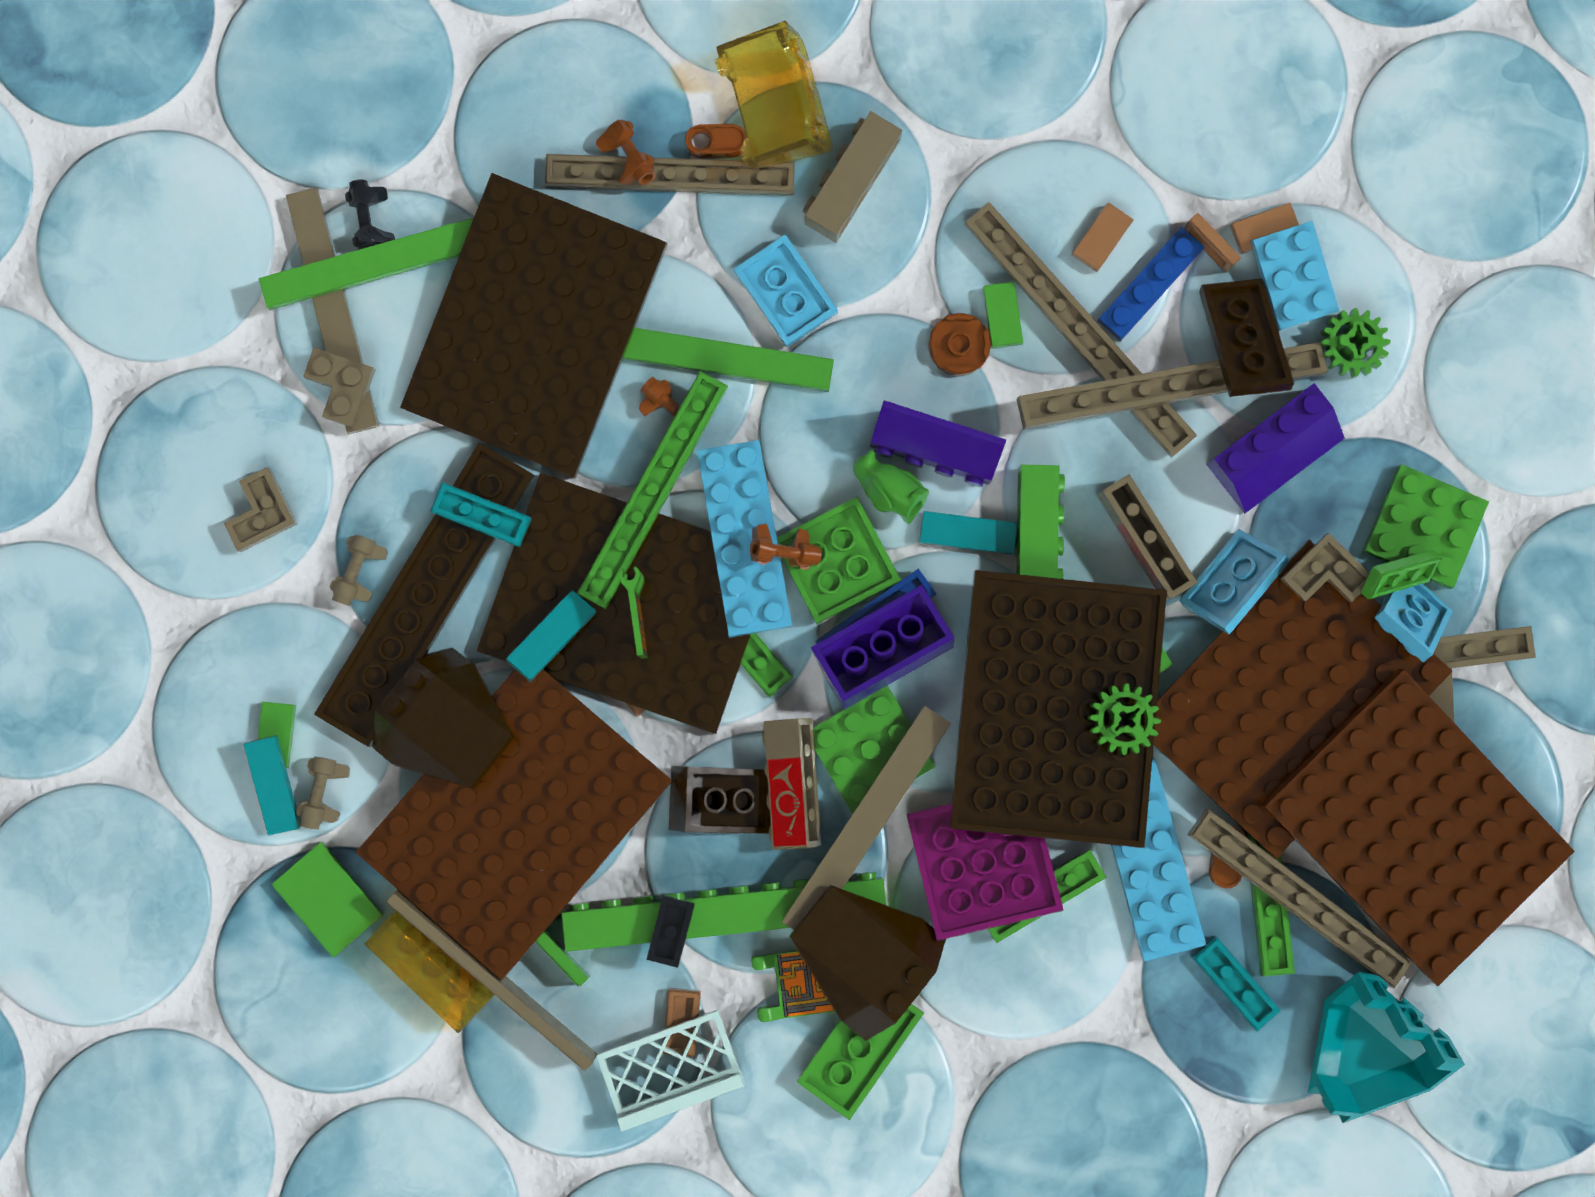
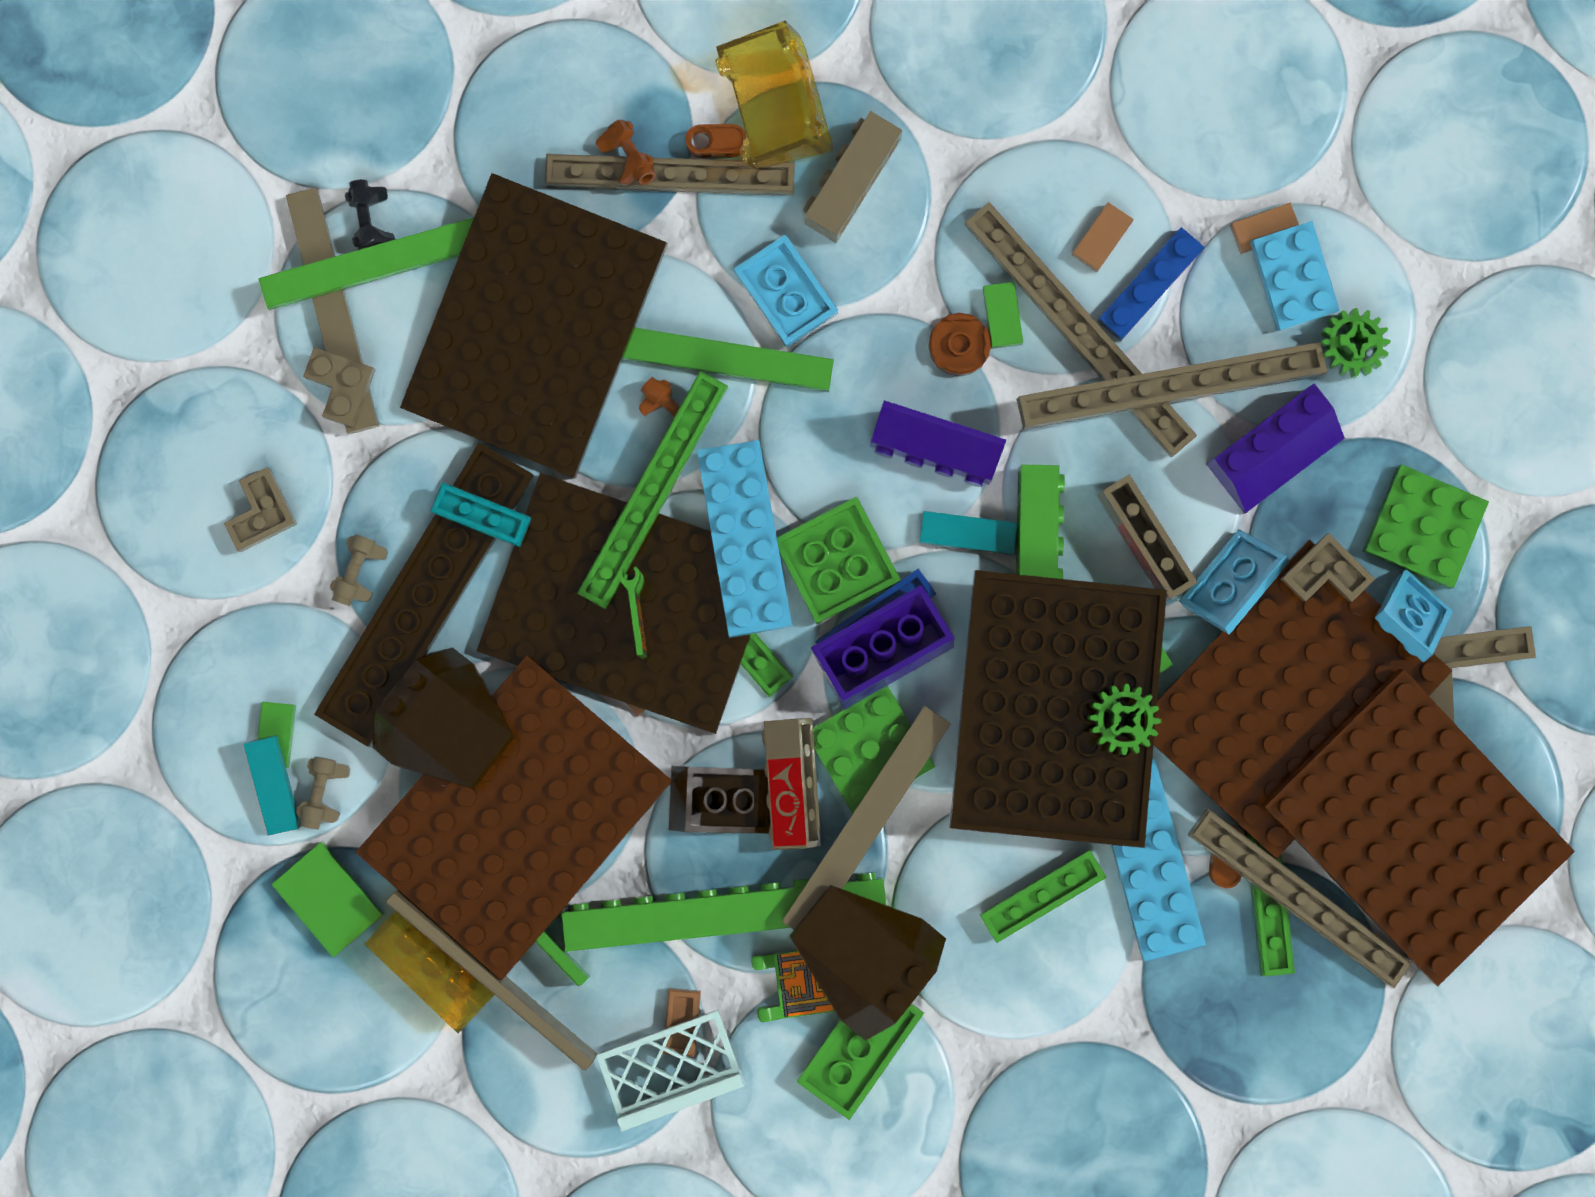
(551, 636): teal tile -> none
(670, 931): black plate -> none
(799, 554): dark orange piece -> none
(890, 487): bright green animal -> none
(979, 876): magenta plate -> none
(1214, 244): medium nougat tile -> none
(1236, 983): teal tile -> none
(1246, 337): dark brown plate -> none
(1376, 1050): teal panel -> none
(1400, 574): bright green tile -> none

